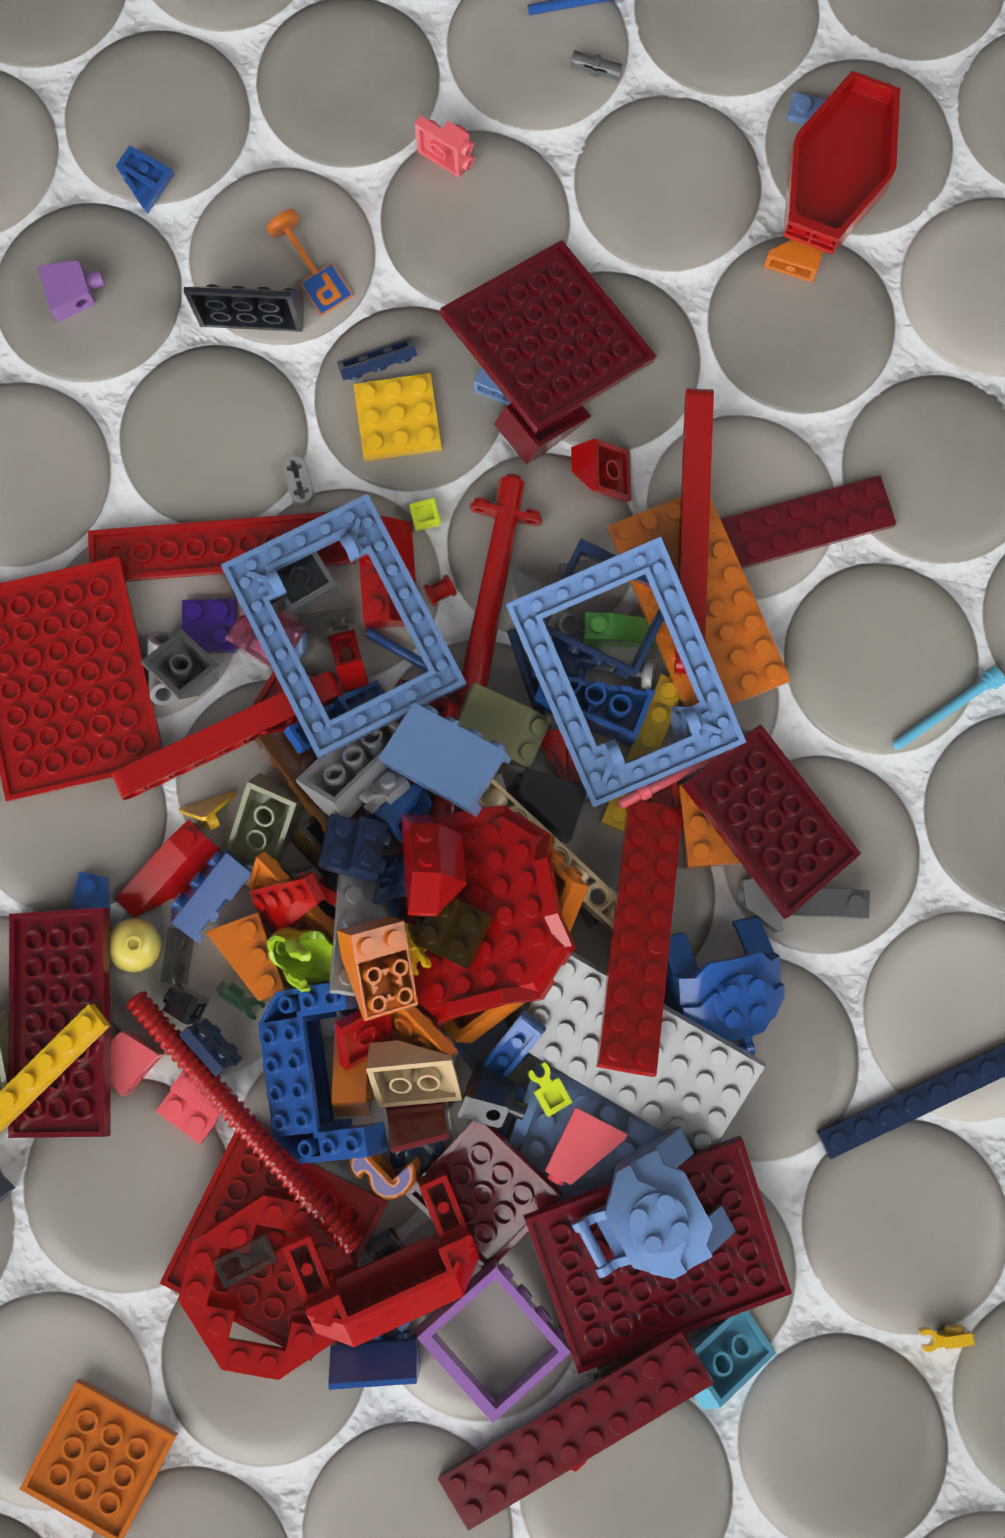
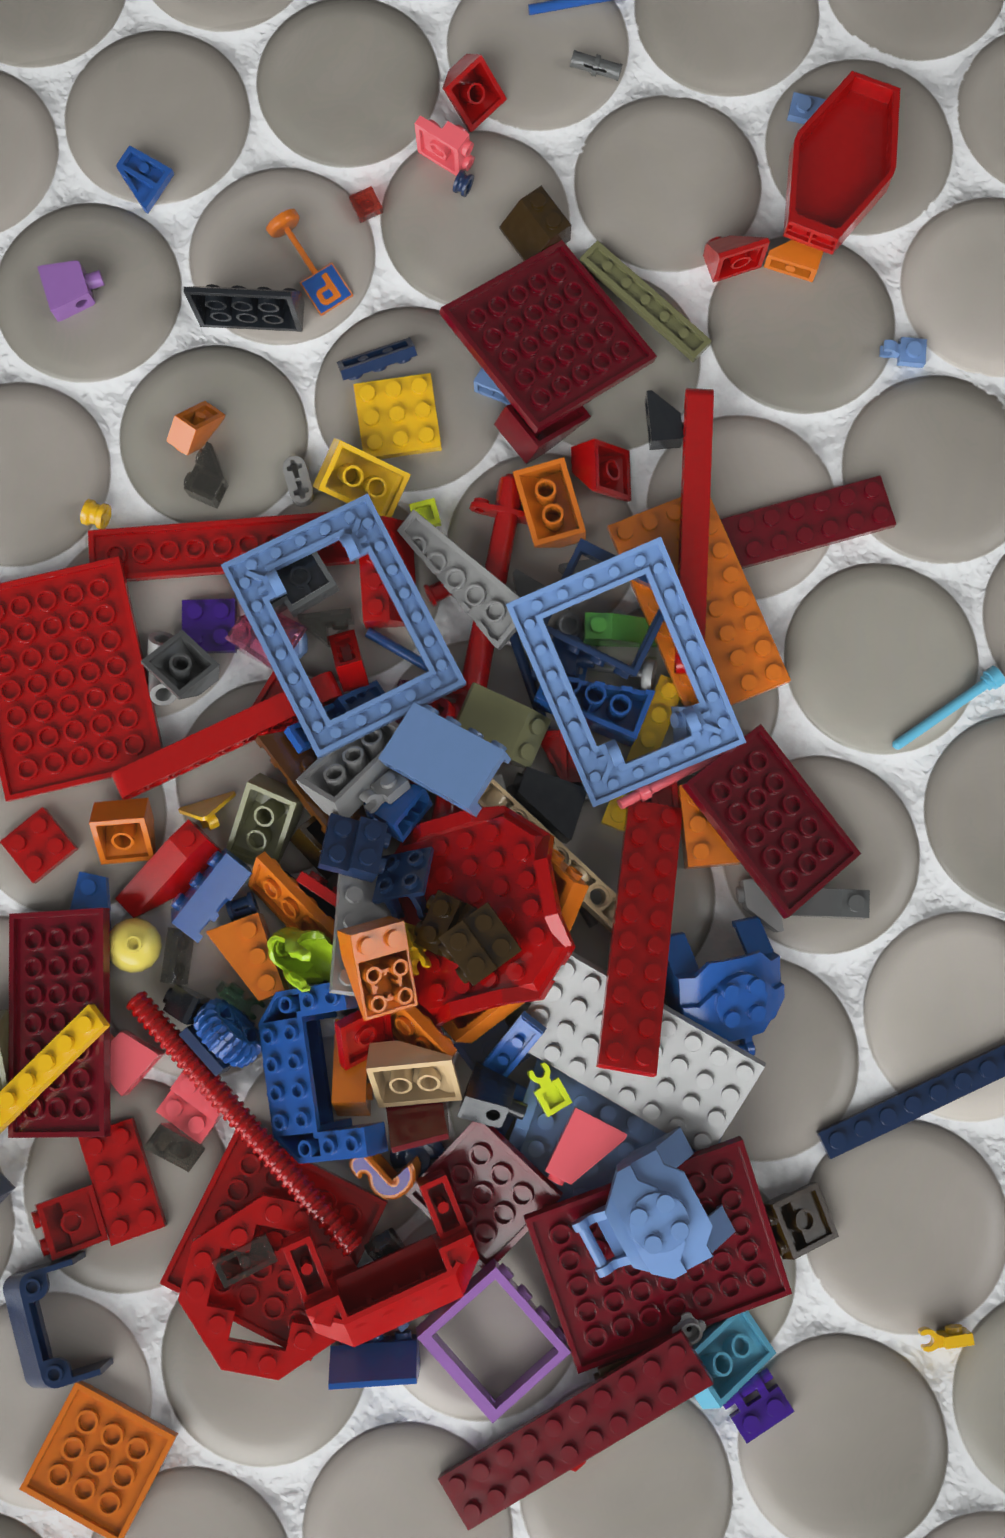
(22, 1299): none -> dark blue windscreen
(39, 845): none -> red plate
(69, 1223): none -> red plate
(95, 514): none -> yellow wheel
(123, 830): none -> orange slope
(123, 1182): none -> red plate
(174, 1146): none -> clear smoke slope
(194, 427): none -> orange slope
(207, 479): none -> clear smoke slope
(228, 1033): none -> blue gear
(251, 908): none -> dark blue bush
(286, 900): red wing -> none
(353, 473): none -> yellow slope
(366, 204): none -> clear red plate
(432, 864): red wedge -> none
(463, 183): none -> dark blue bush
(466, 579): none -> light grey wing
(473, 90): none -> red slope
(479, 944): none -> dark brown plate
(535, 224): none -> dark brown slope
(550, 504): none -> orange slope
(645, 301): none -> olive plate
(663, 423): none -> black slope
(697, 1327): none -> light grey plate
(734, 255): none -> red slope
(762, 1411): none -> dark purple plate
(800, 1221): none -> dark brown plate
(908, 351): none -> medium blue plate

